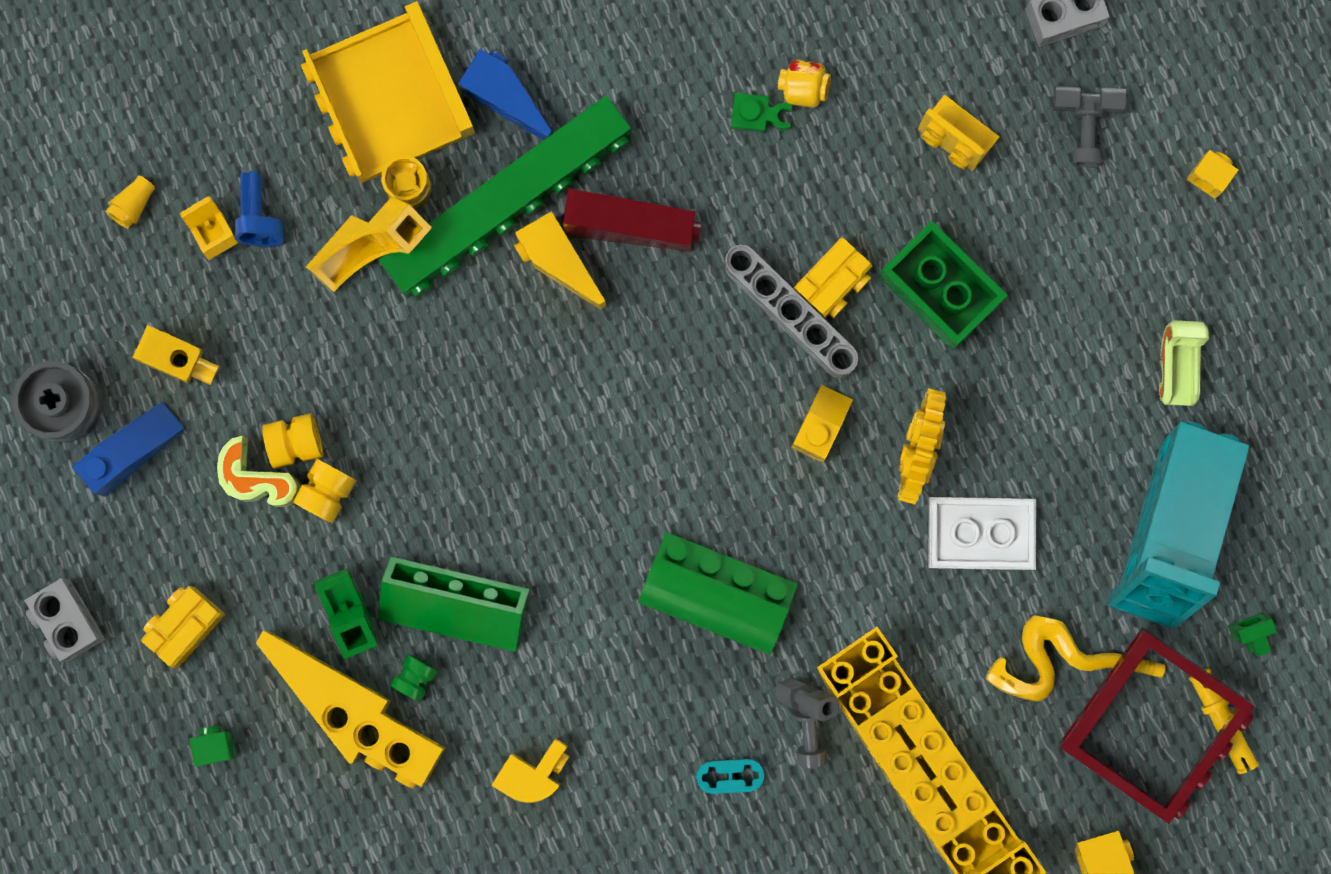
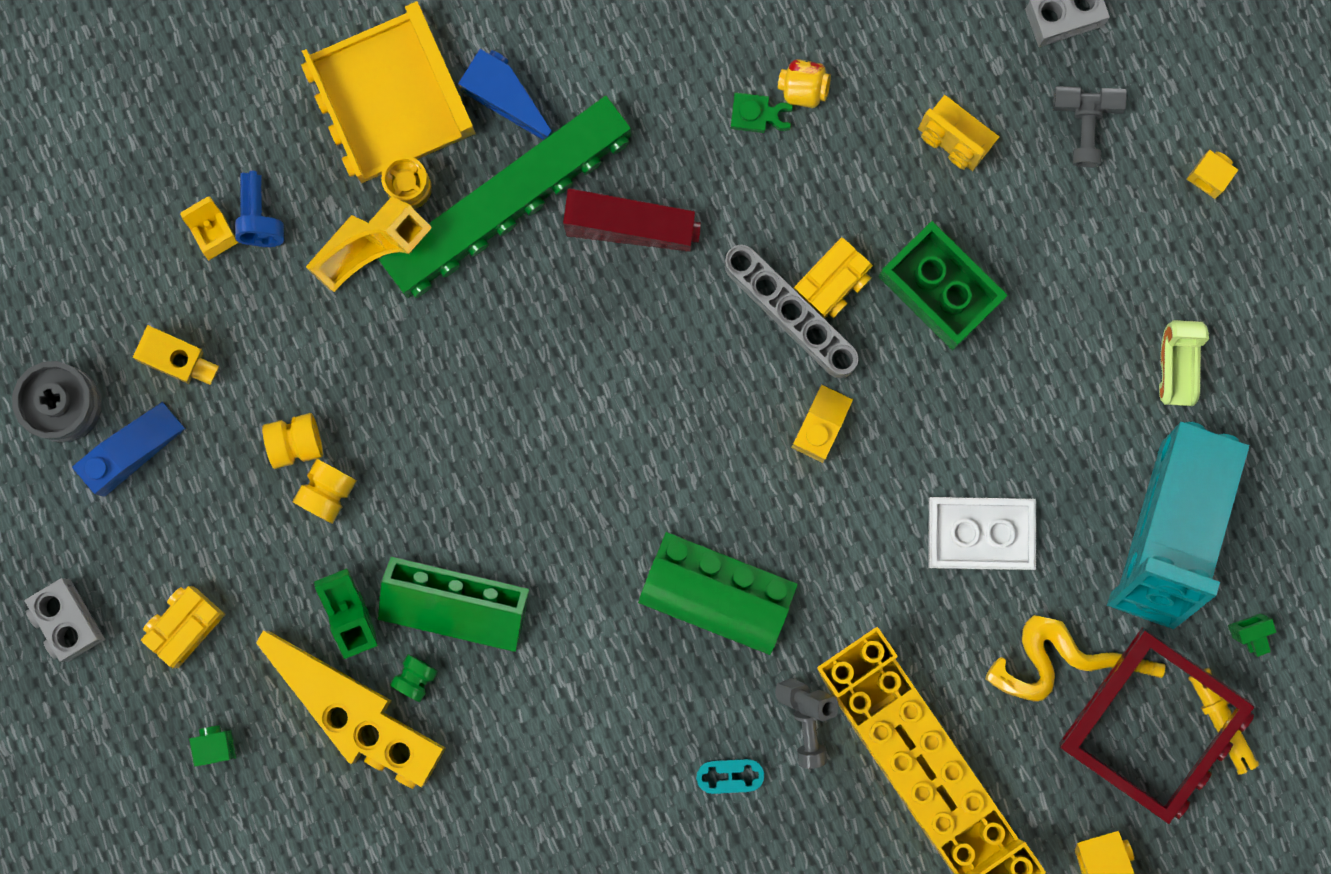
(130, 202): yellow cone -> none
(250, 485): yellowish green animal -> none
(532, 784): yellow brick -> none
(553, 255): yellow slope -> none
(924, 435): yellow gear -> none

